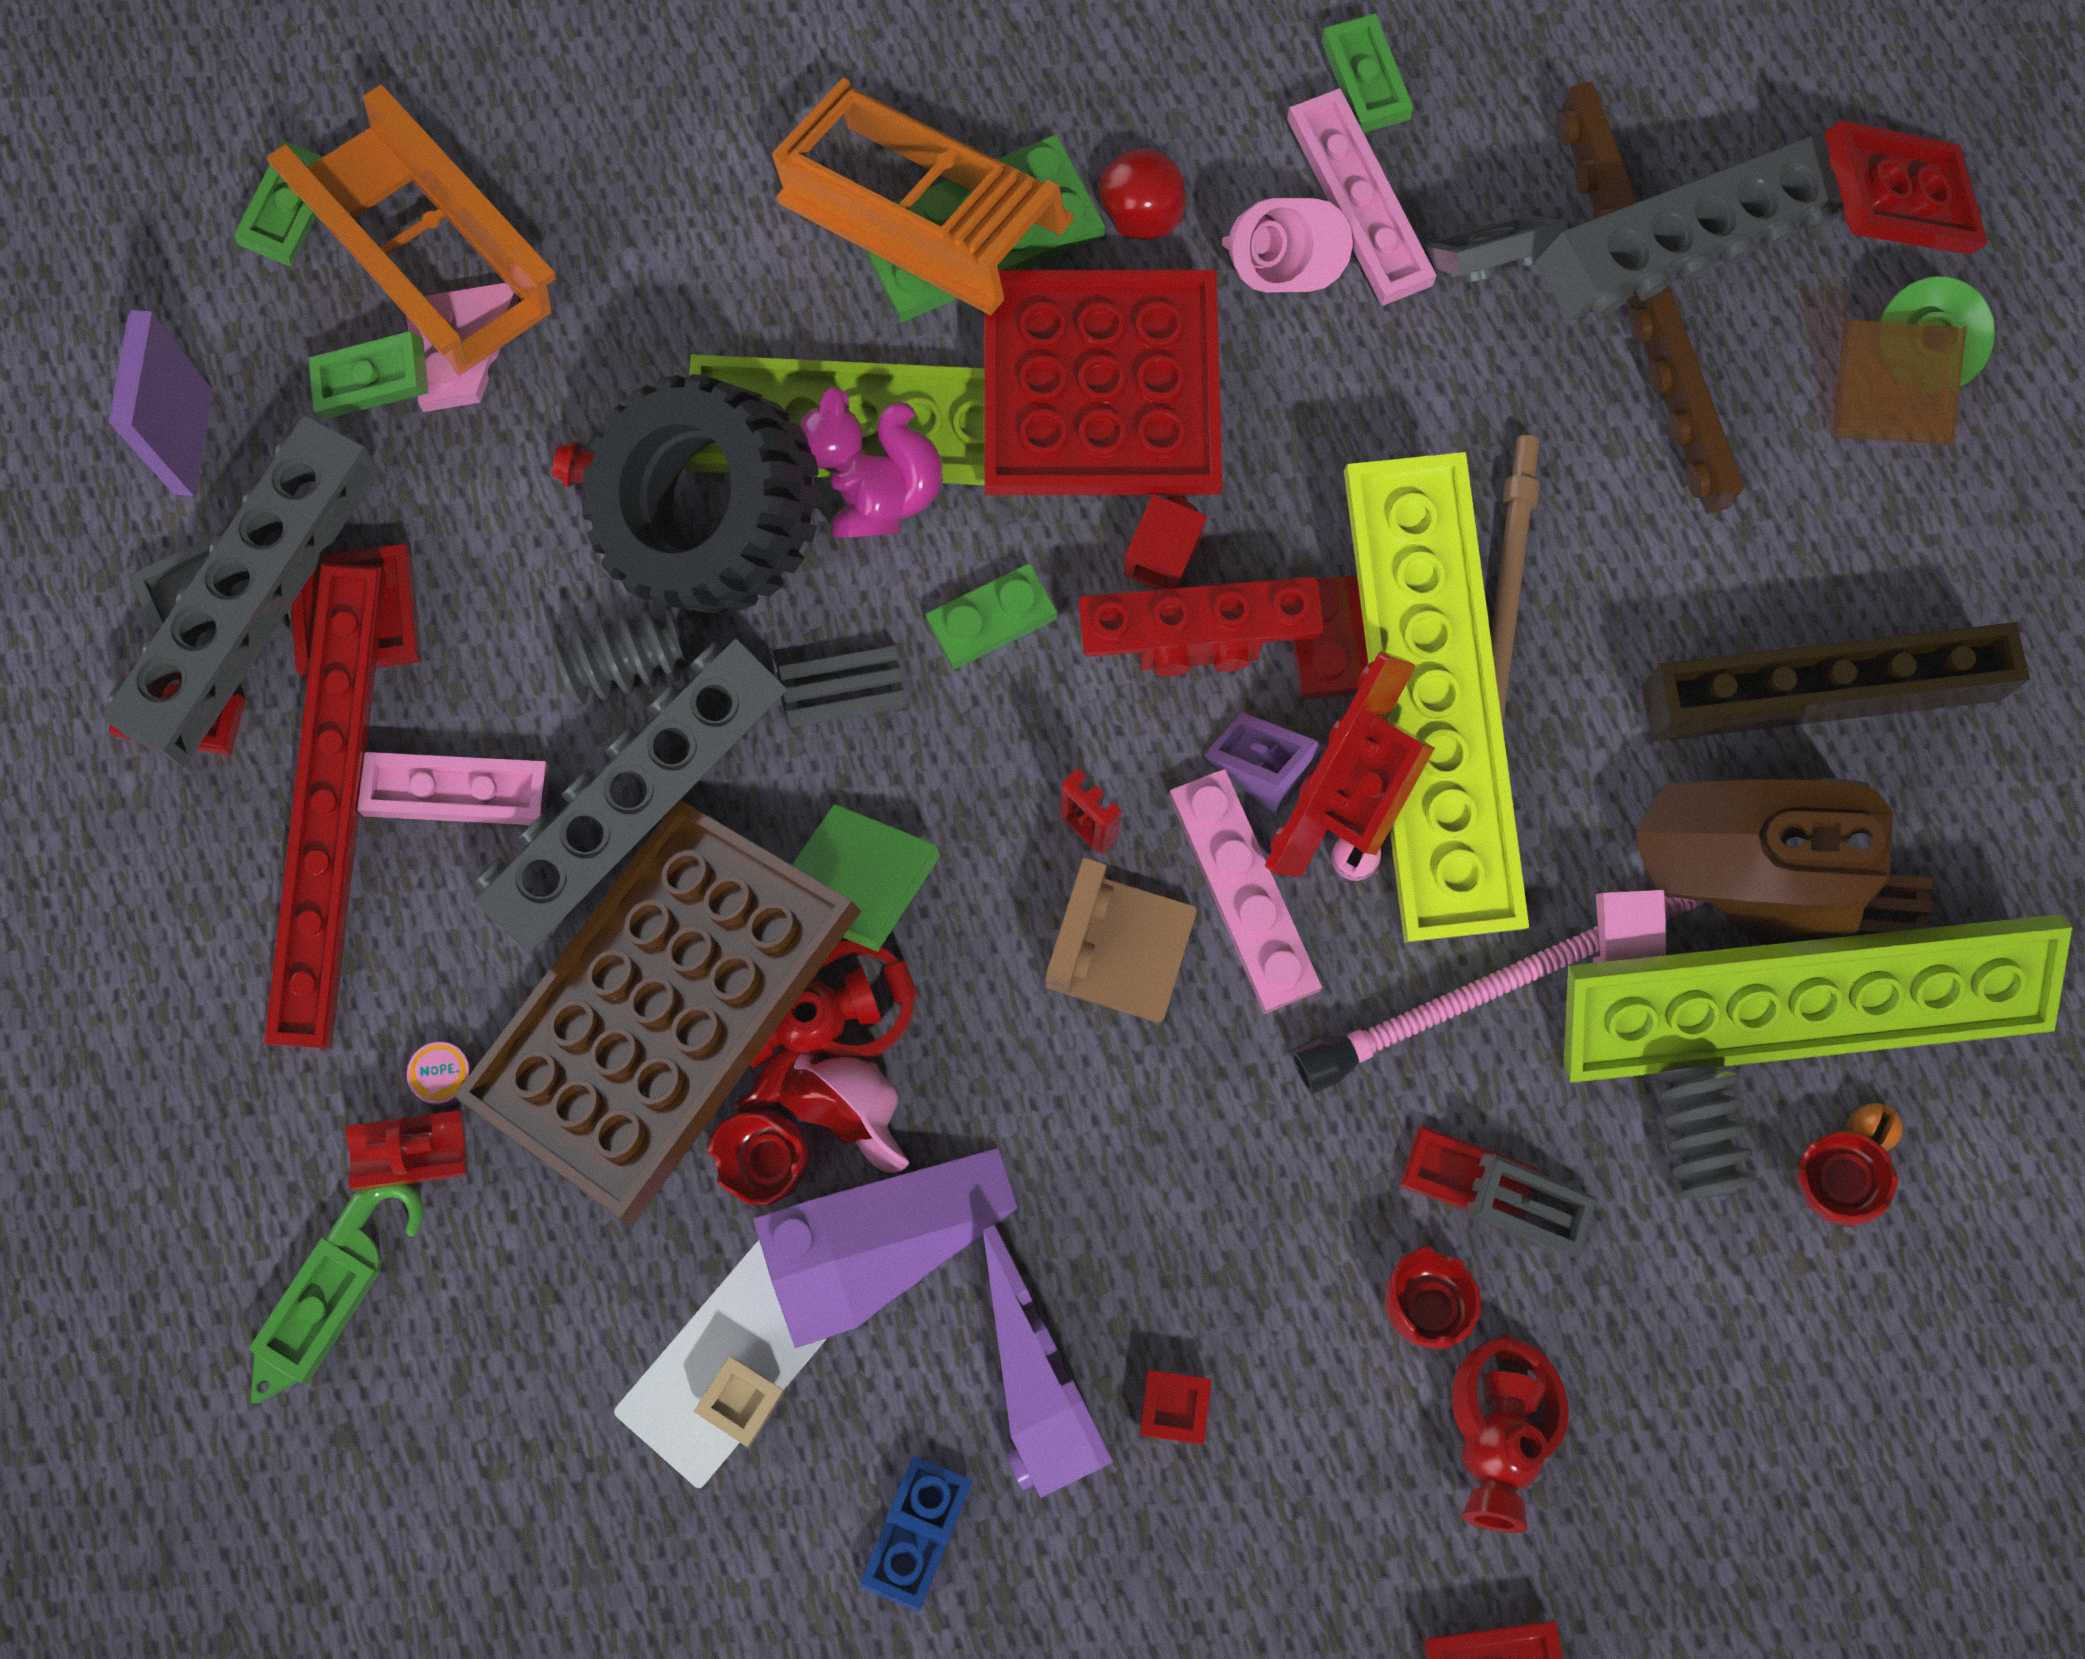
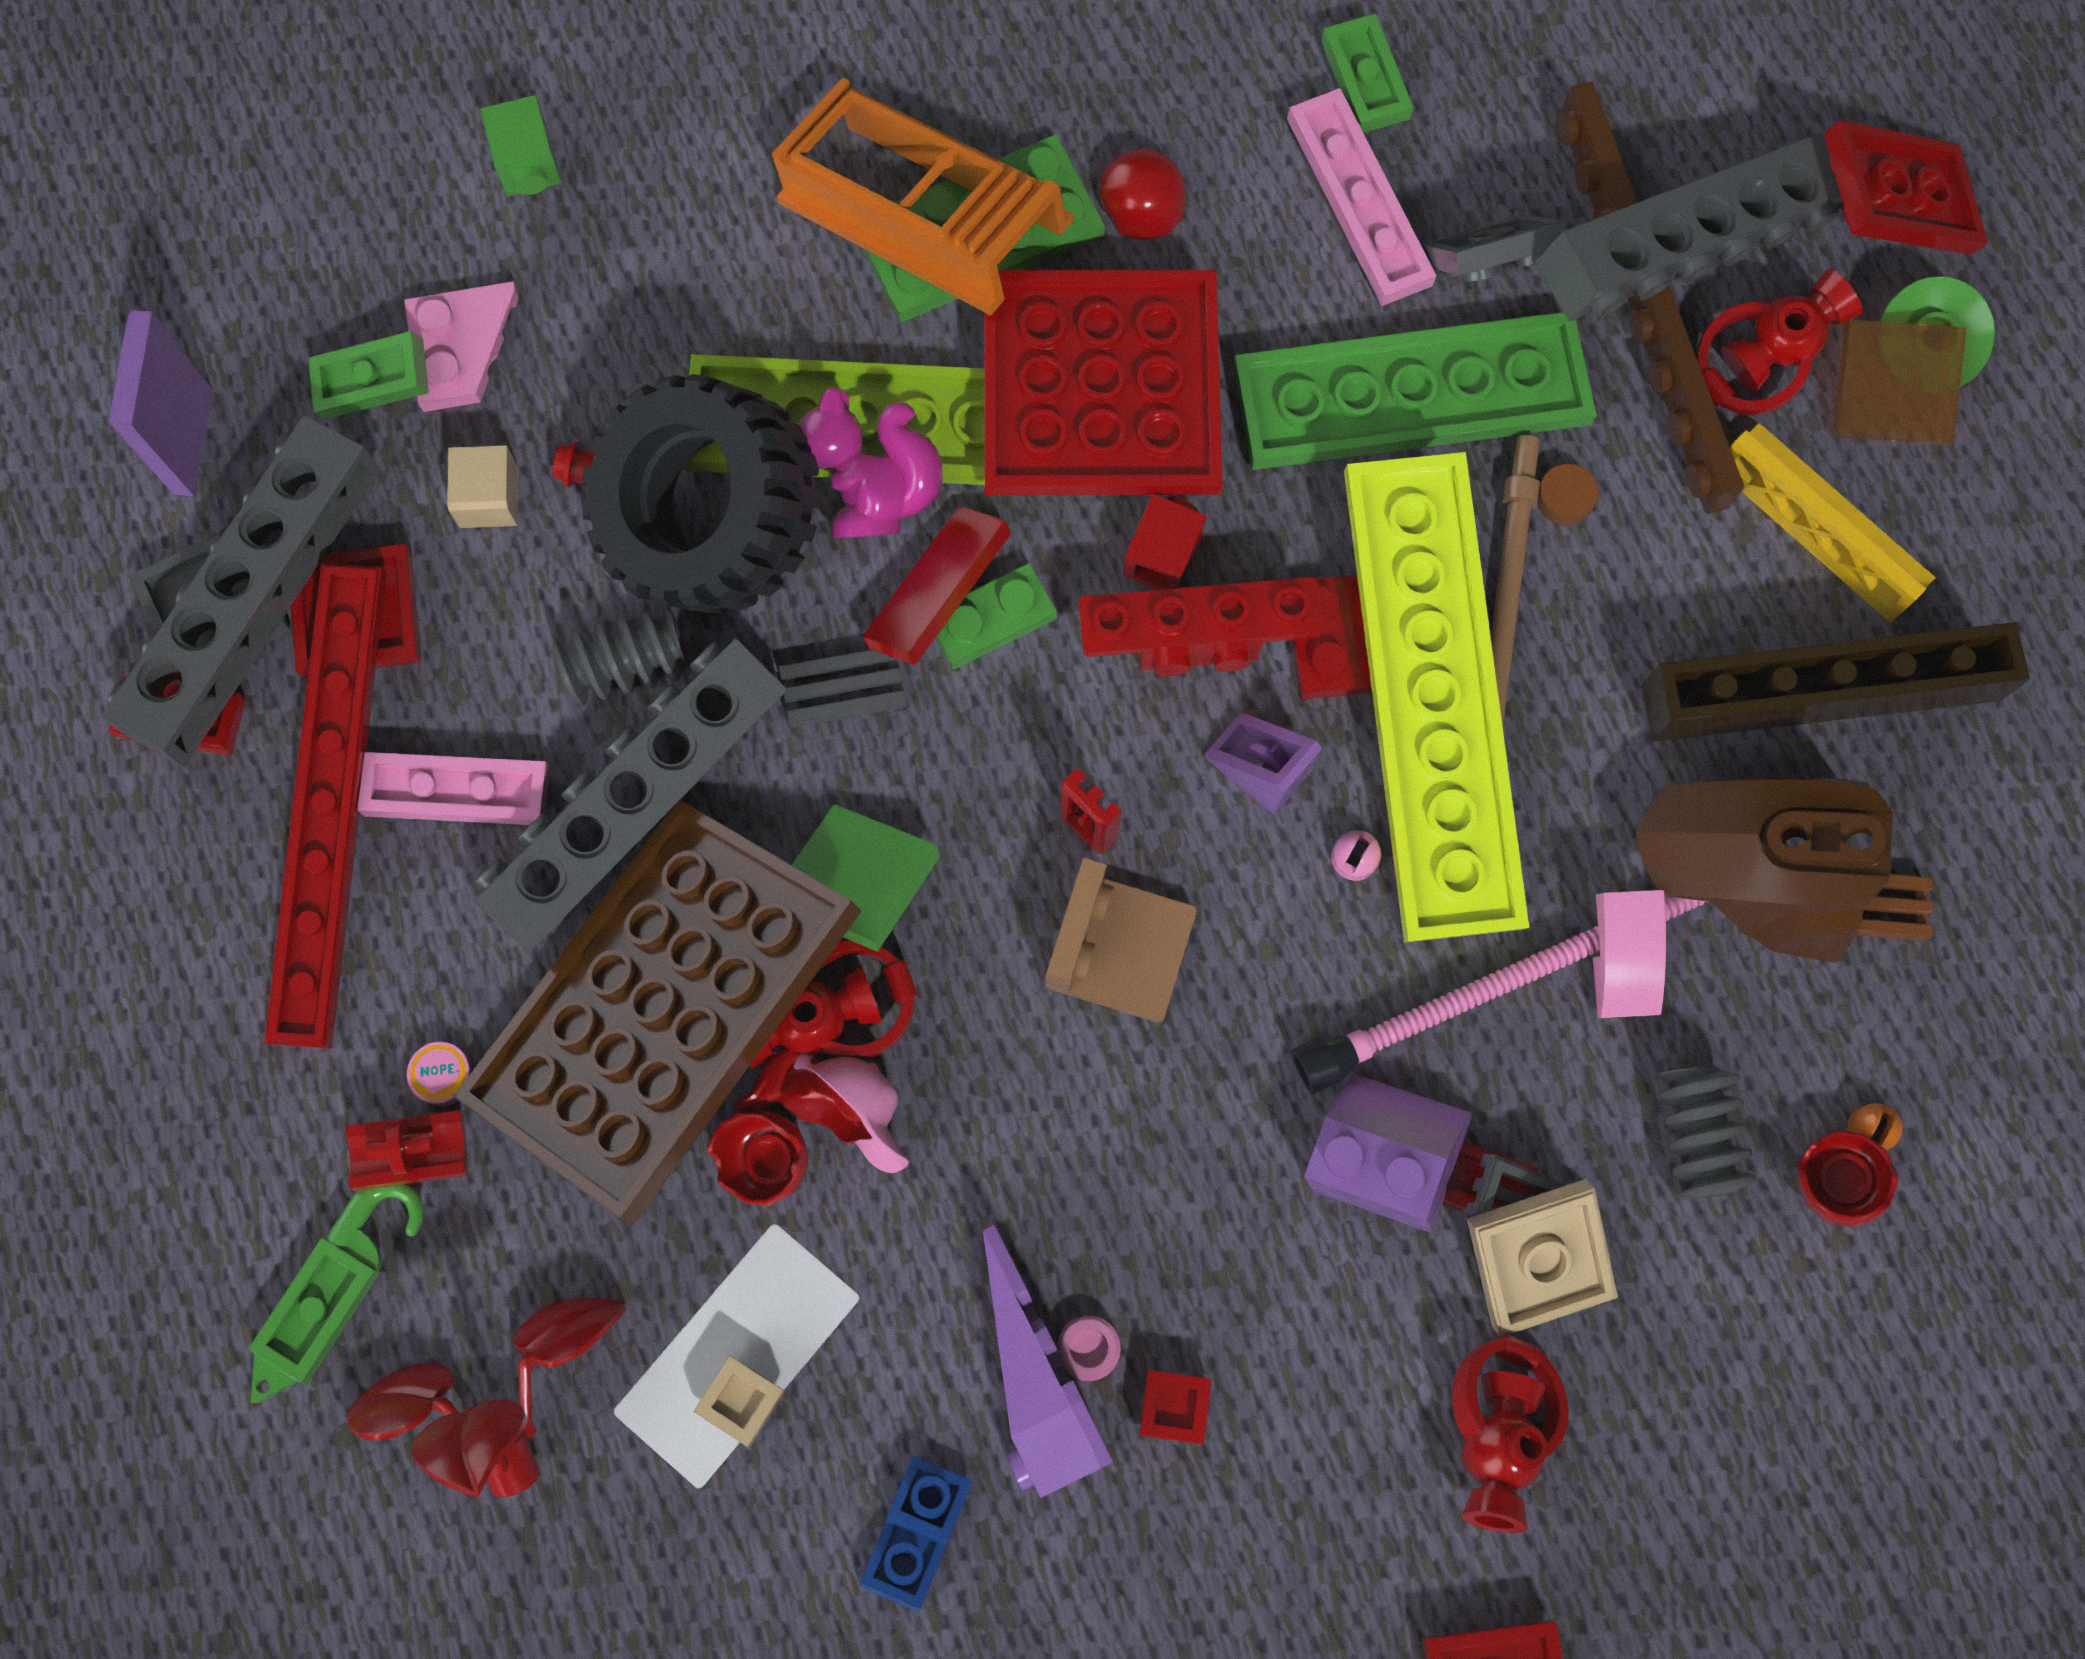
(277, 218): bright green plate -> none
(378, 165): orange piece -> none
(482, 486): none -> tan piece
(493, 1437): none -> red plant
(521, 146): none -> bright green brick
(867, 1245): medium lavender wedge -> none
(936, 585): none -> red tile
(1089, 1348): none -> bright pink tile
(1244, 891): bright pink plate -> none
(1290, 244): bright pink piece -> none
(1360, 776): red bracket -> none
(1388, 1151): none -> medium lavender slope
(1413, 390): none -> bright green plate
(1432, 1299): red hair -> none
(1542, 1257): none -> tan tile
(1567, 494): none -> dark orange tile
(1786, 334): none -> red piece
(1814, 998): lime plate -> none
(1828, 524): none -> yellow fence

